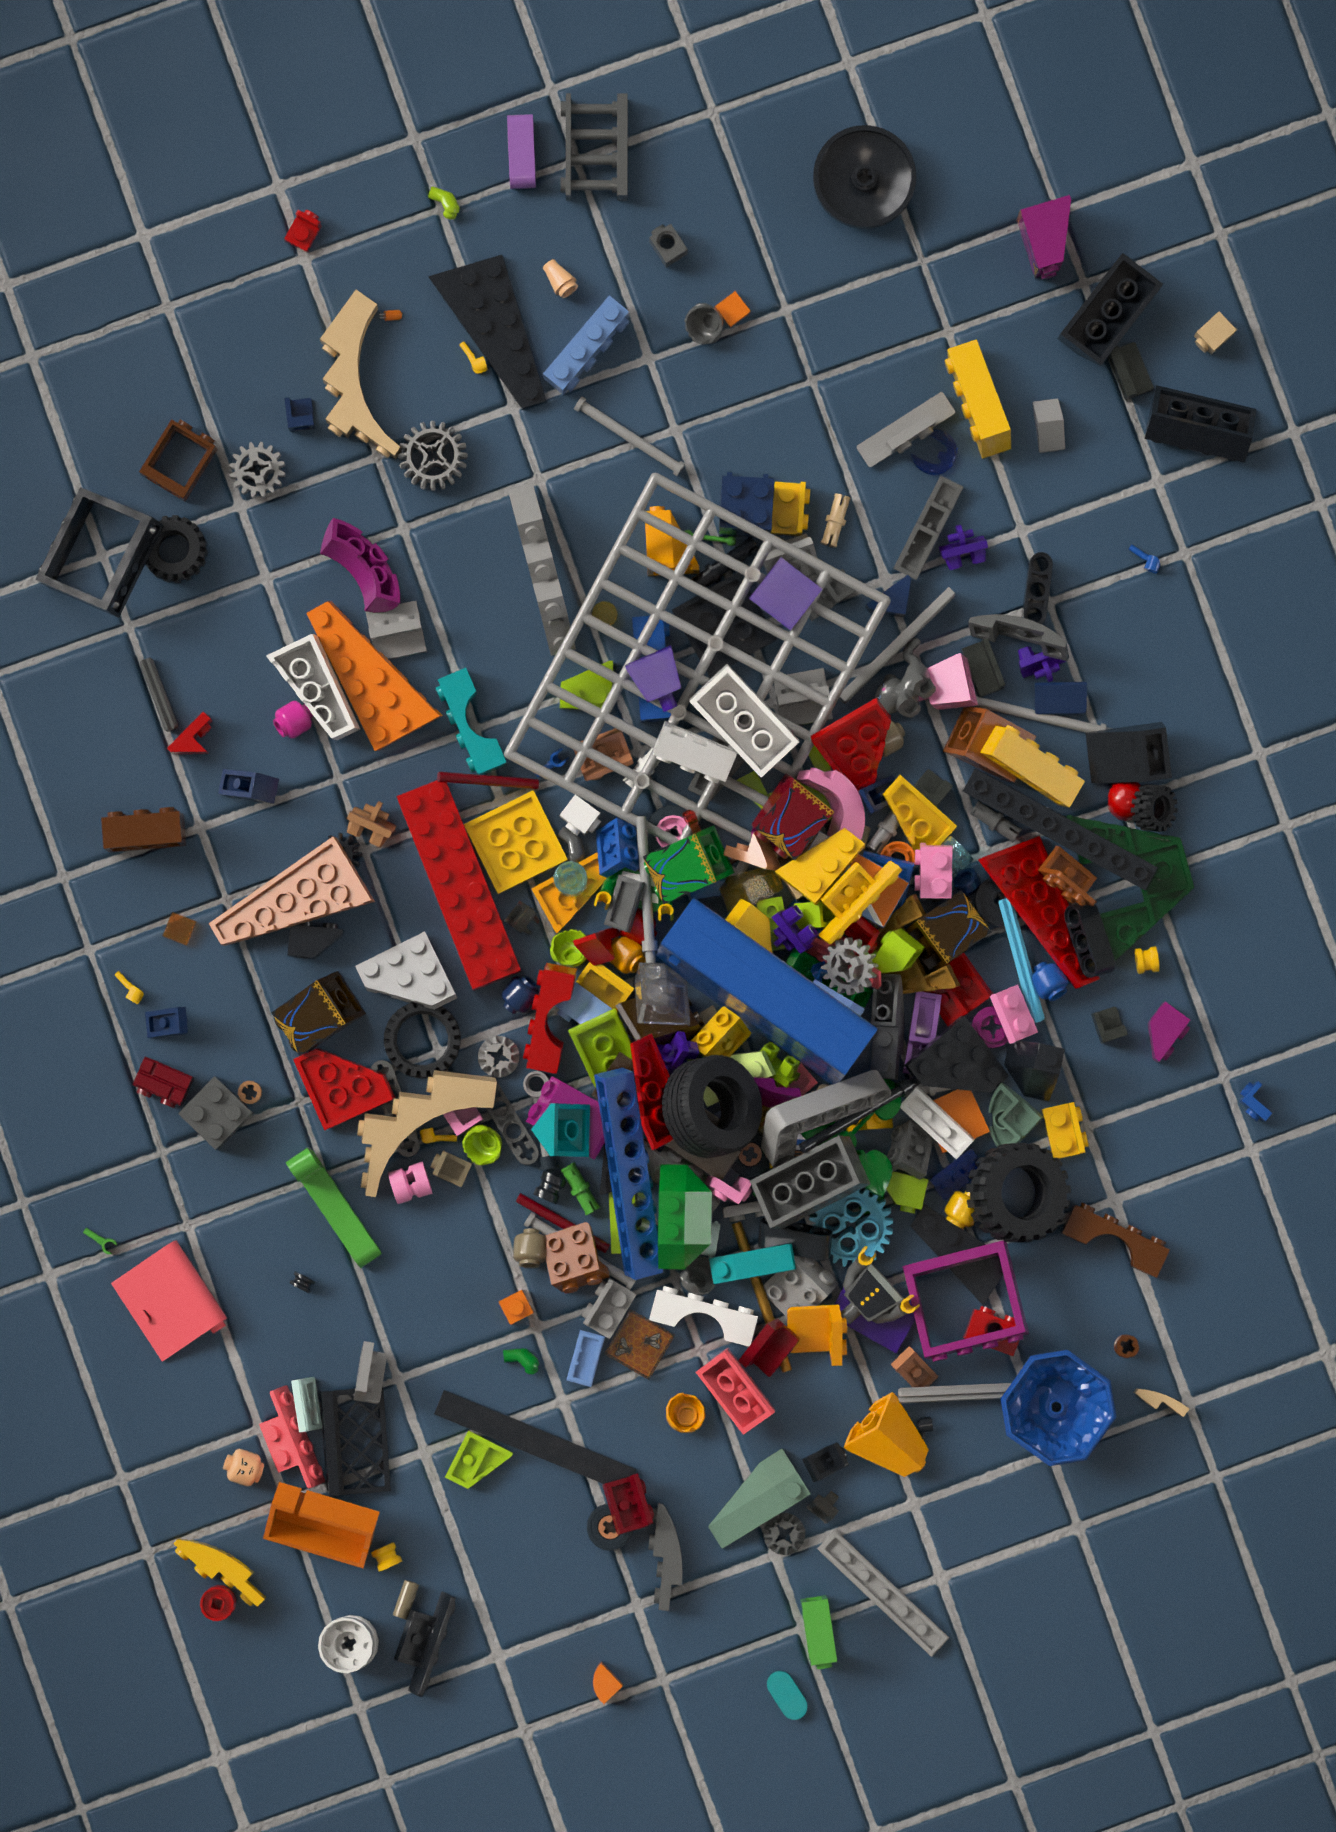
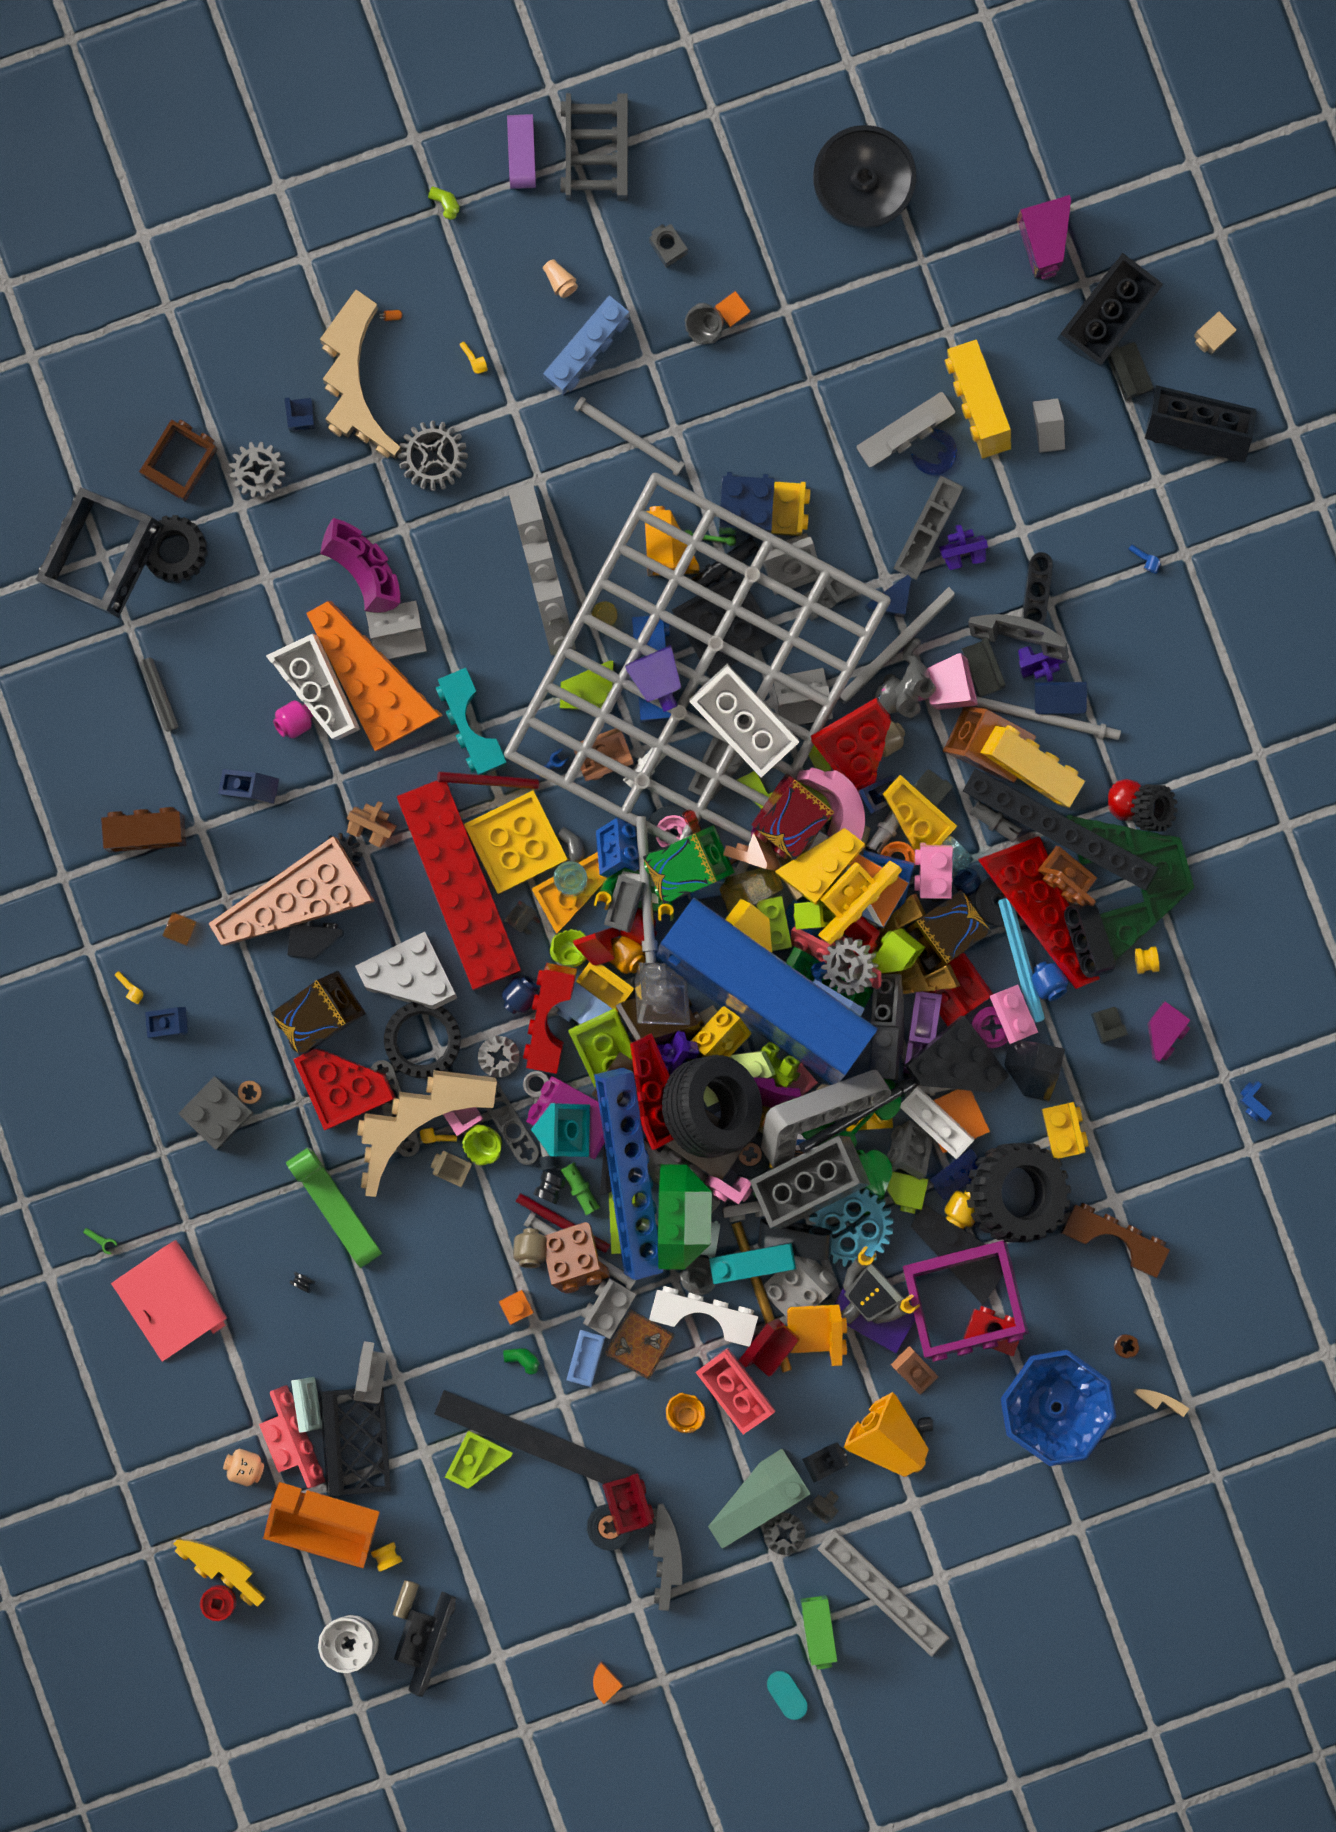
(162, 1081): dark red brick -> none
(186, 742): red slope -> none
(303, 230): red bracket -> none
(400, 1183): bright pink wheel -> none
(488, 311): black wing -> none
(580, 816): white brick -> none
(694, 752): white wedge -> none
(785, 593): dark purple tile -> none
(790, 934): dark purple hips -> none
(835, 520): tan pin -> none
(952, 1393): light grey axle -> none
(1011, 1116): sand green brick -> none
(1129, 754): black slope -> none

